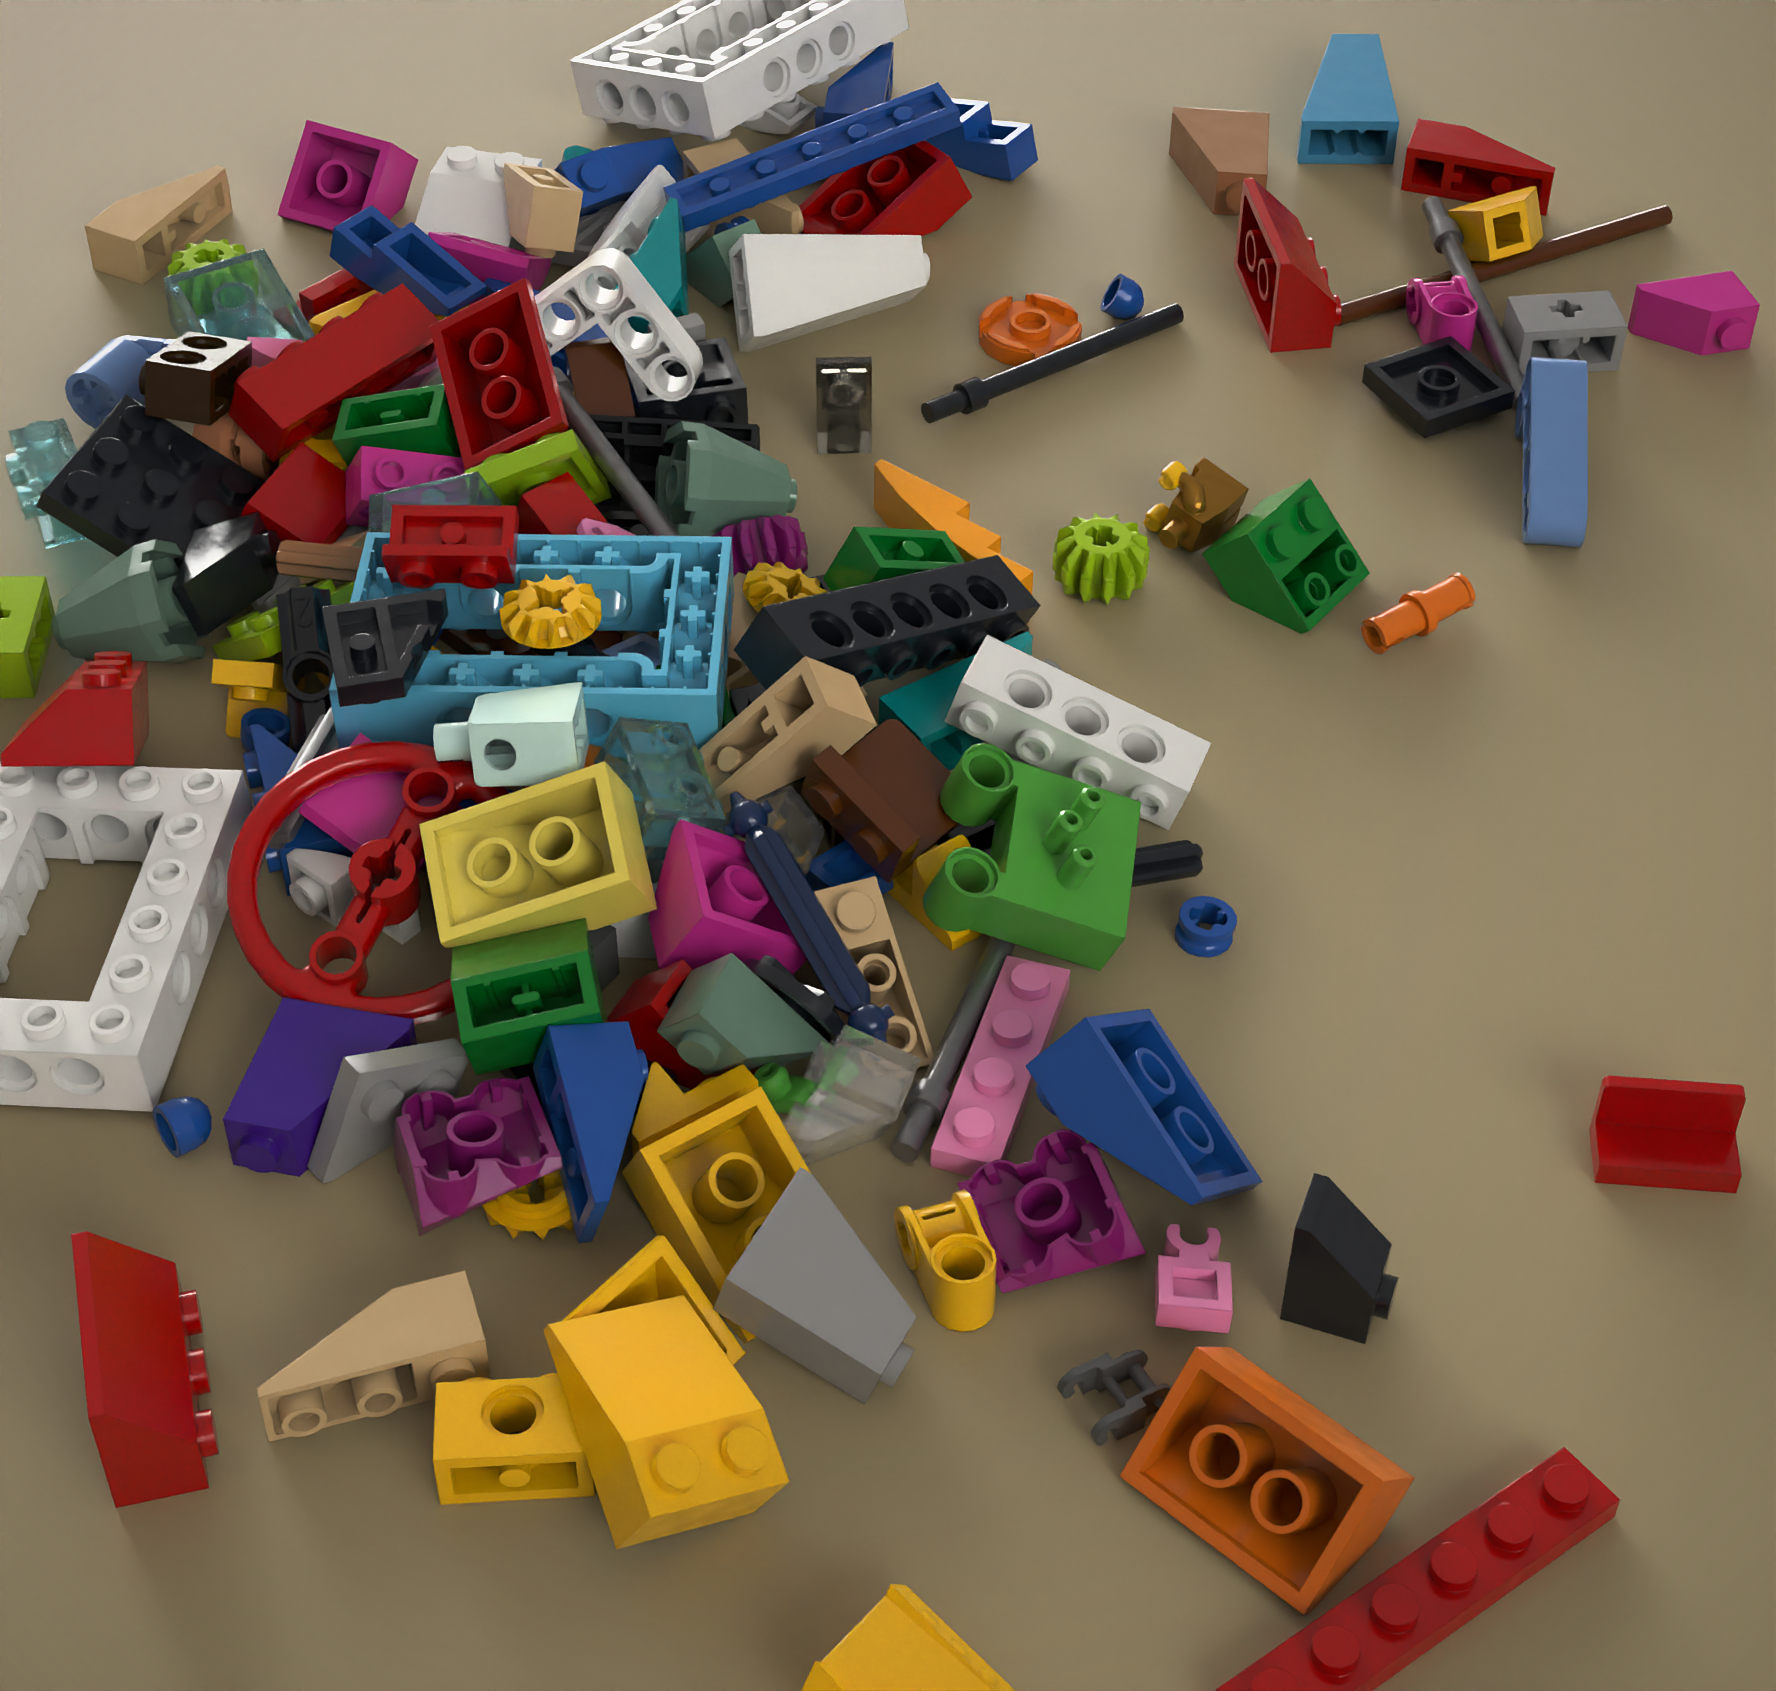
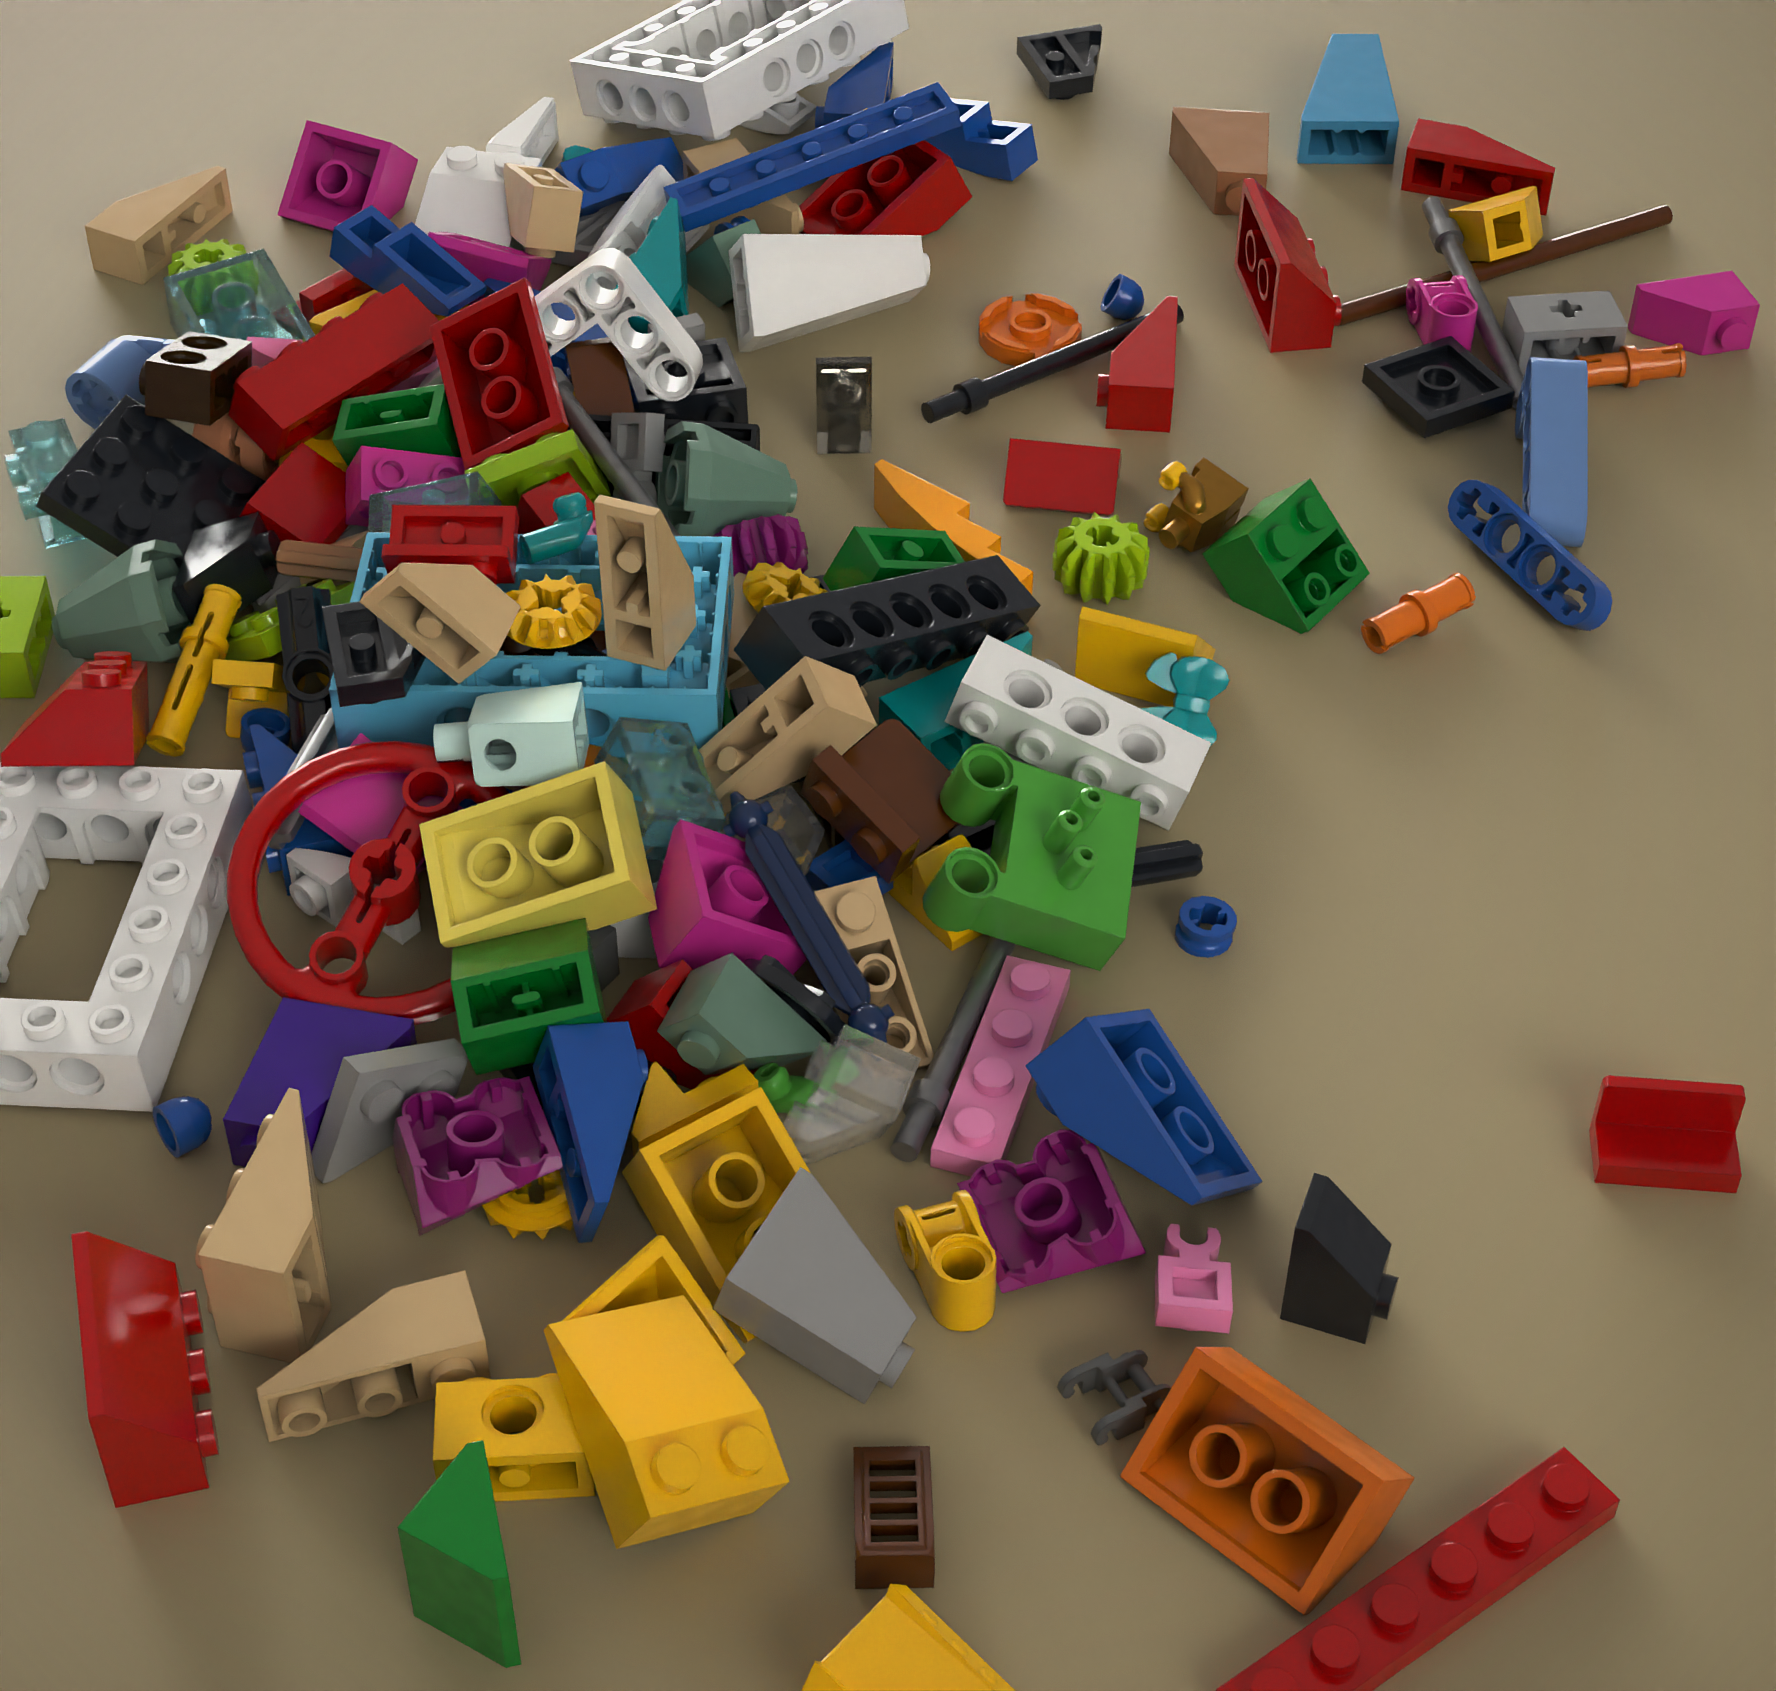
(193, 671): none -> yellow pin
(267, 1246): none -> tan slope
(445, 613): none -> tan slope
(459, 1560): none -> green slope
(530, 134): none -> white slope
(564, 534): none -> teal arm
(640, 444): none -> light grey plate
(643, 584): none -> tan slope
(893, 1561): none -> reddish brown slope
(1062, 60): none -> black wing
(1062, 477): none -> red panel
(1118, 651): none -> yellow slope
(1143, 374): none -> red slope
(1195, 683): none -> teal piece
(1531, 549): none -> blue beam
(1635, 365): none -> orange pin

